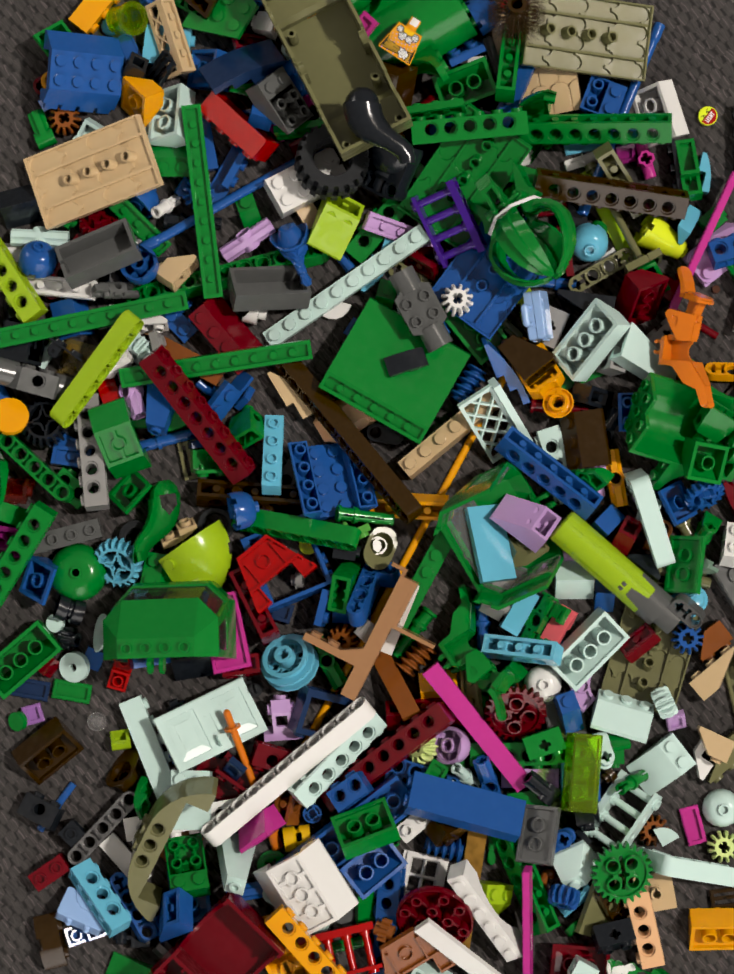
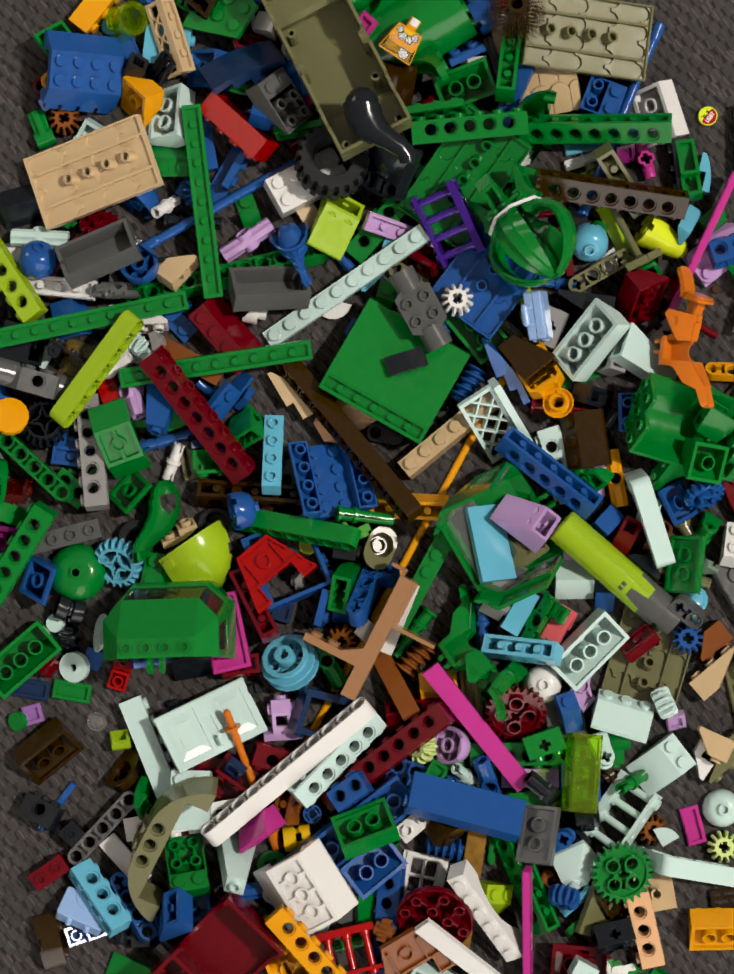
(139, 223): green tile -> none
(173, 461): none -> white pin

